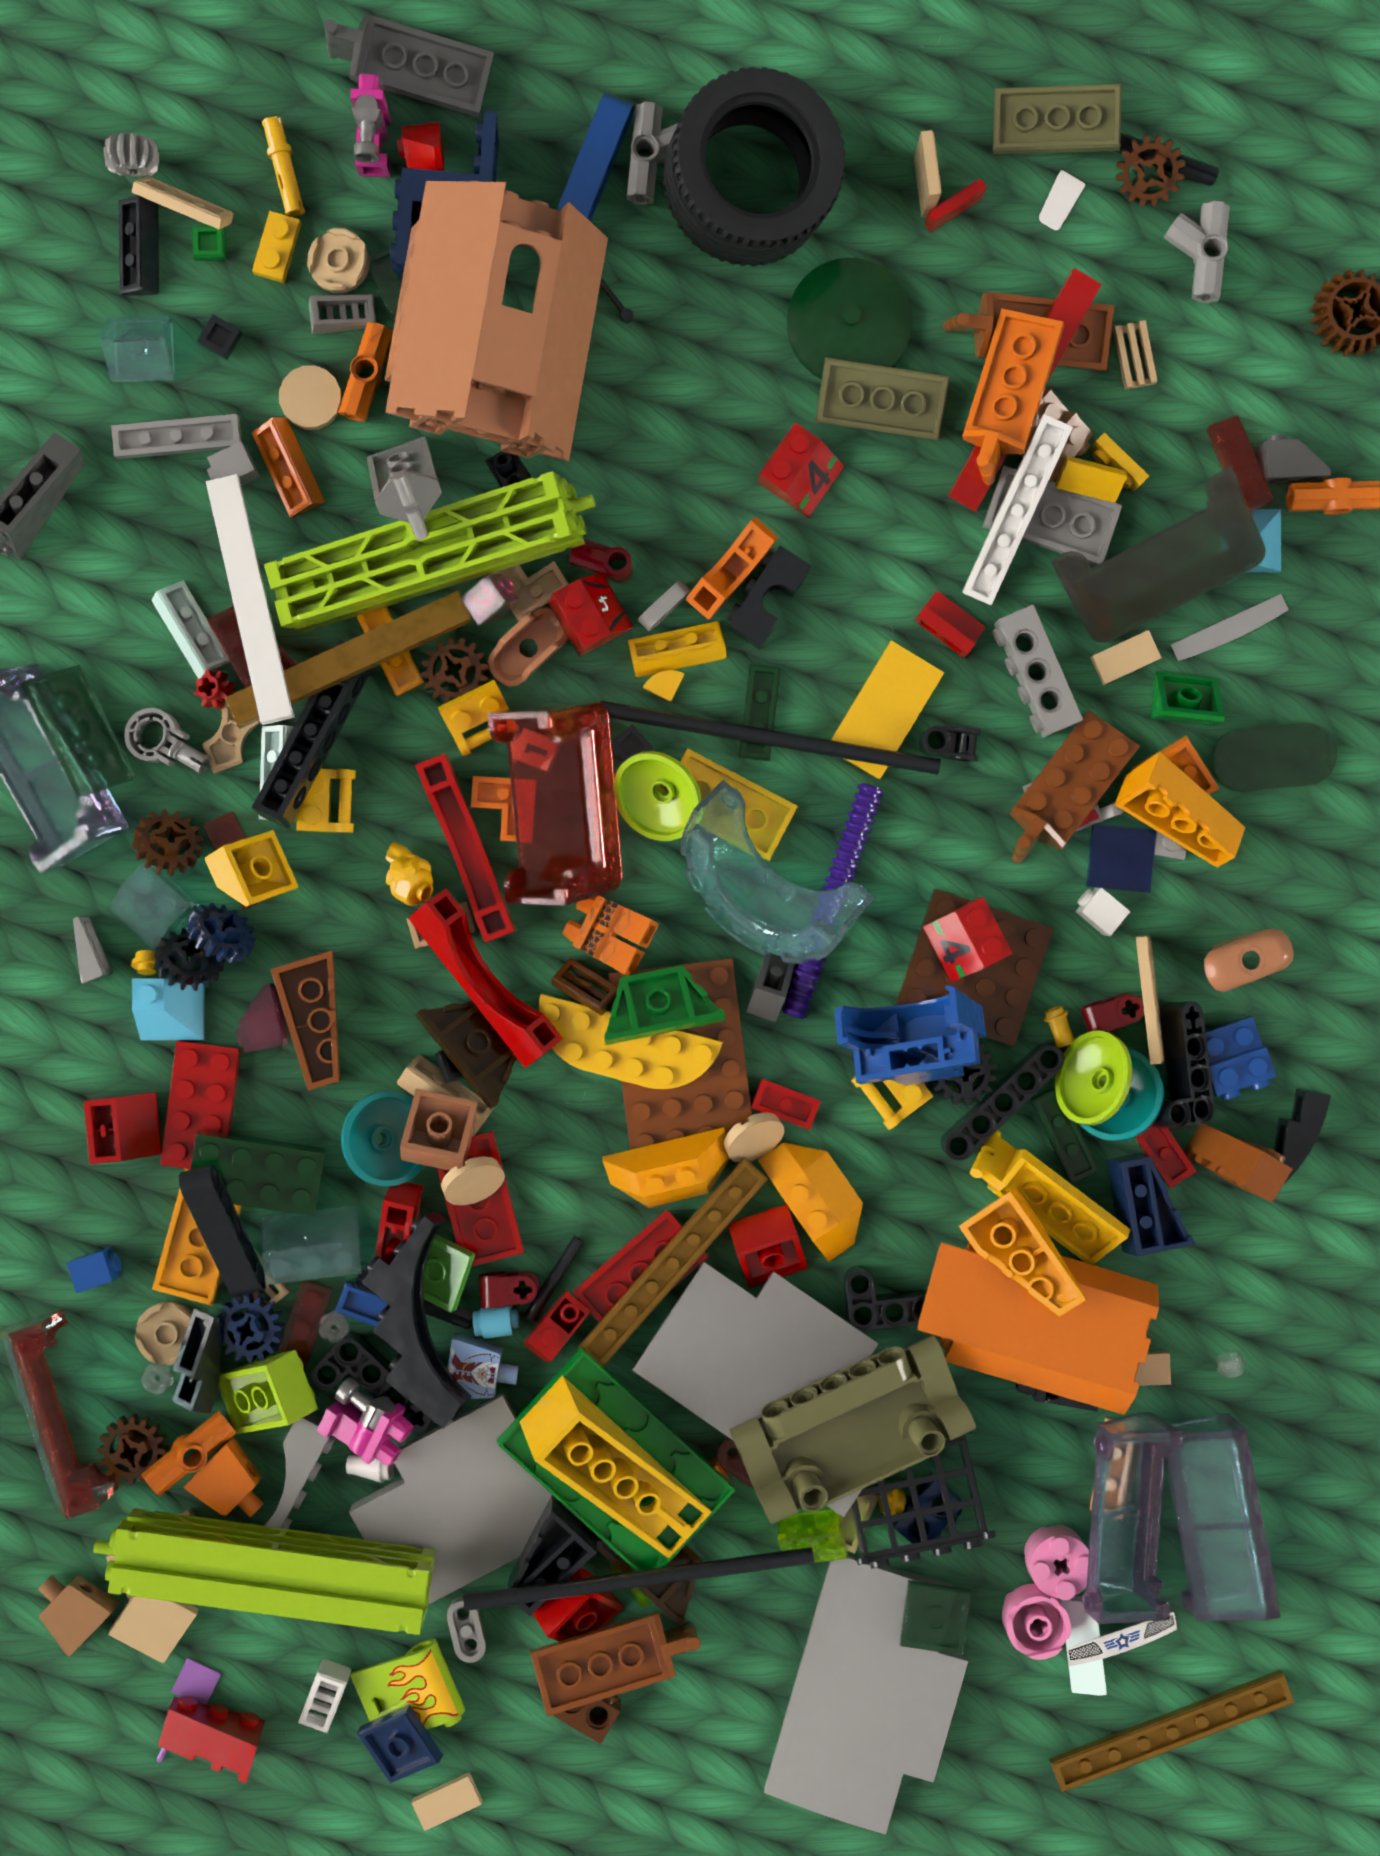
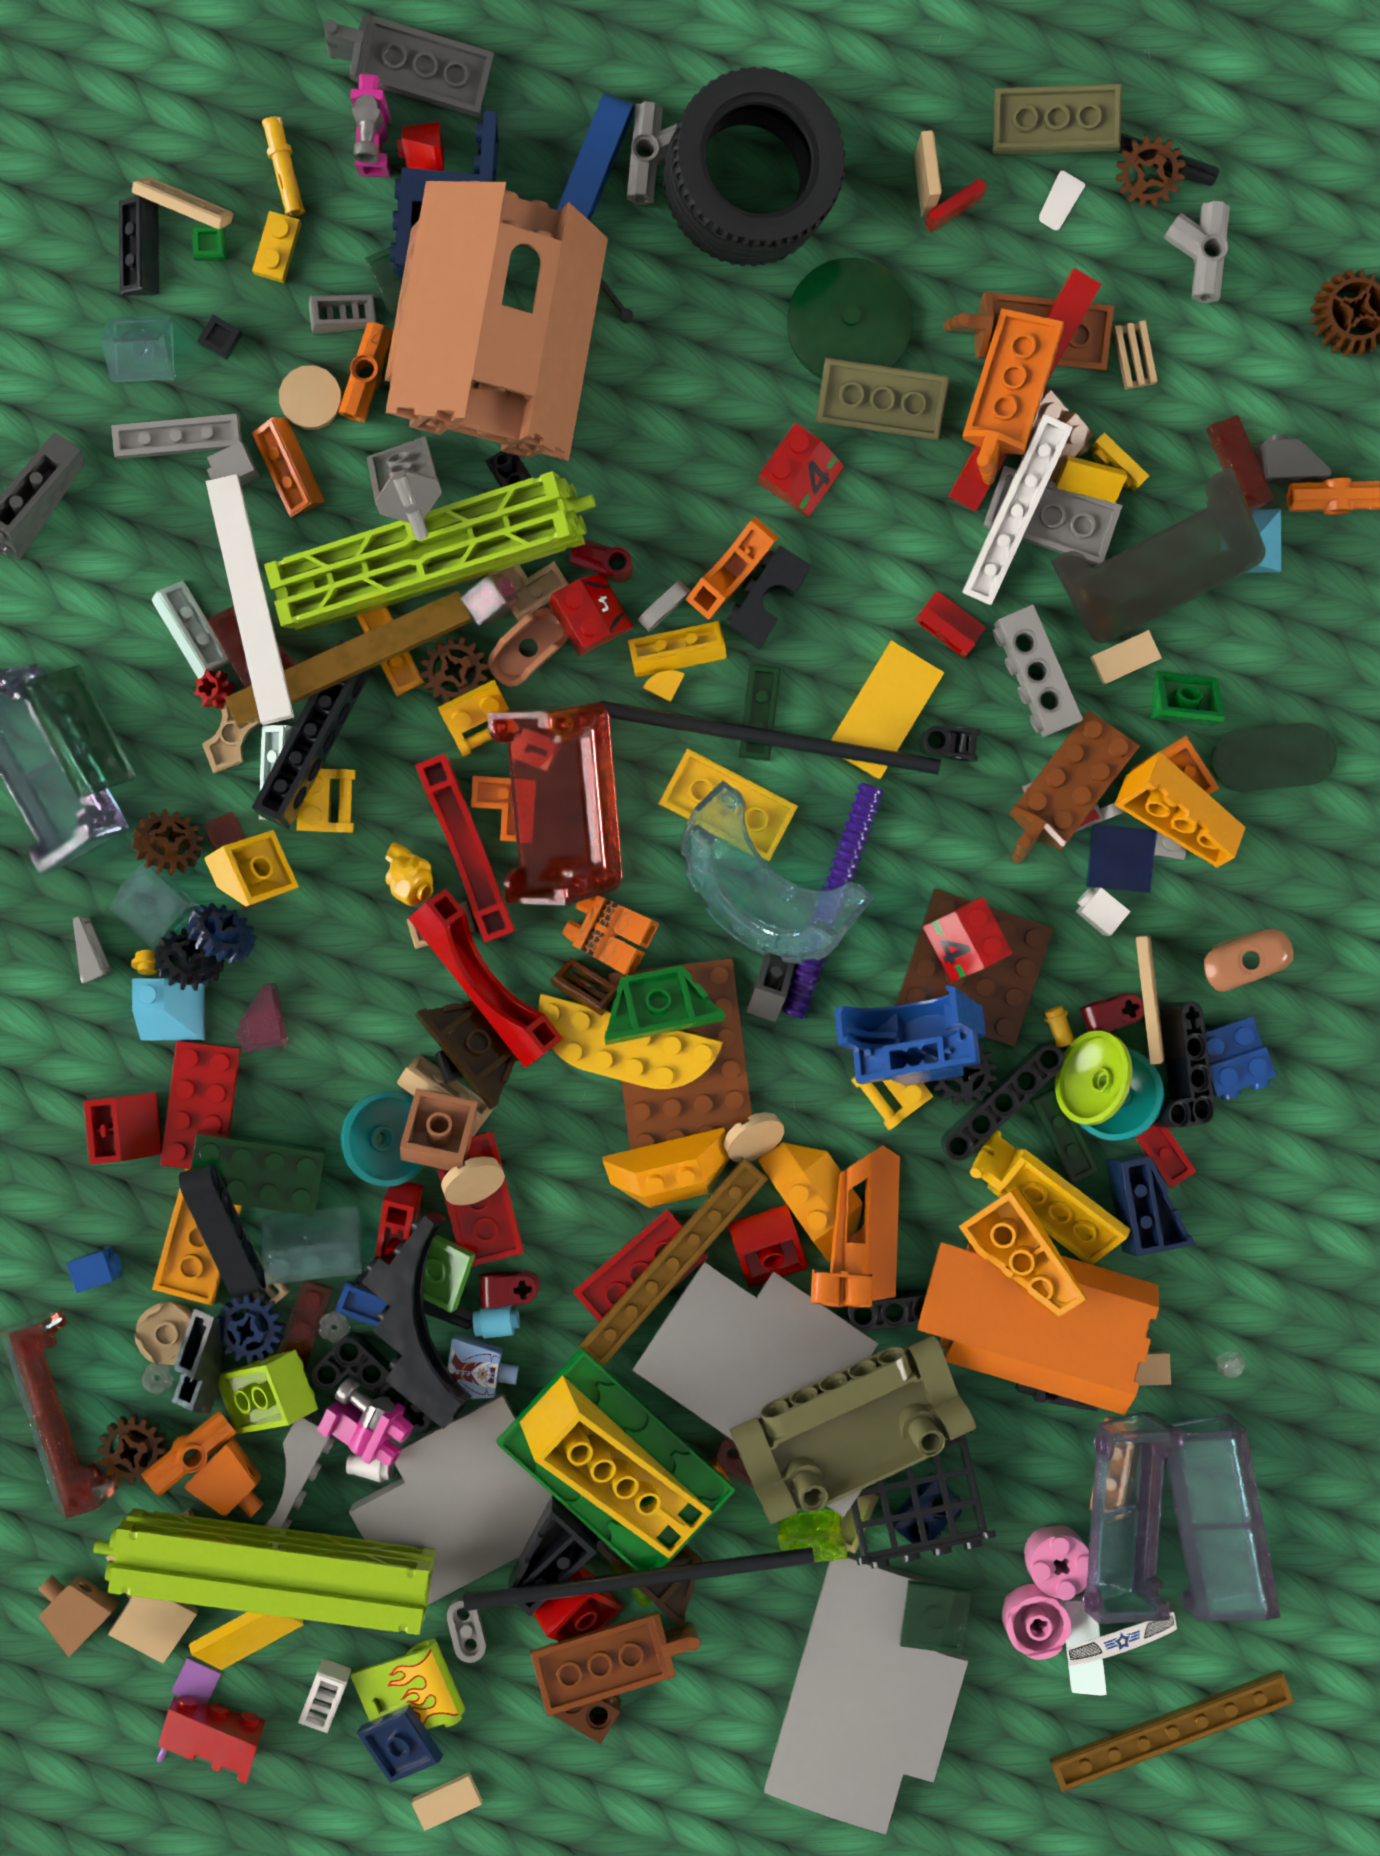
(131, 155): light grey gear -> none
(169, 744): light grey pin -> none
(241, 1638): none -> yellow tile
(310, 1009): dark orange wedge -> none
(338, 260): tan tile -> none
(554, 1278): black piece -> none
(556, 1327): red slope -> none
(630, 743): black plate -> none
(647, 803): lime dish -> none
(786, 1103): red plate -> none
(865, 1262): none -> orange panel
(896, 1501): yellow plate -> none
(1230, 628): light grey sticker -> none
(1239, 1161): dark orange wedge -> none
(1298, 1135): black slope -> none

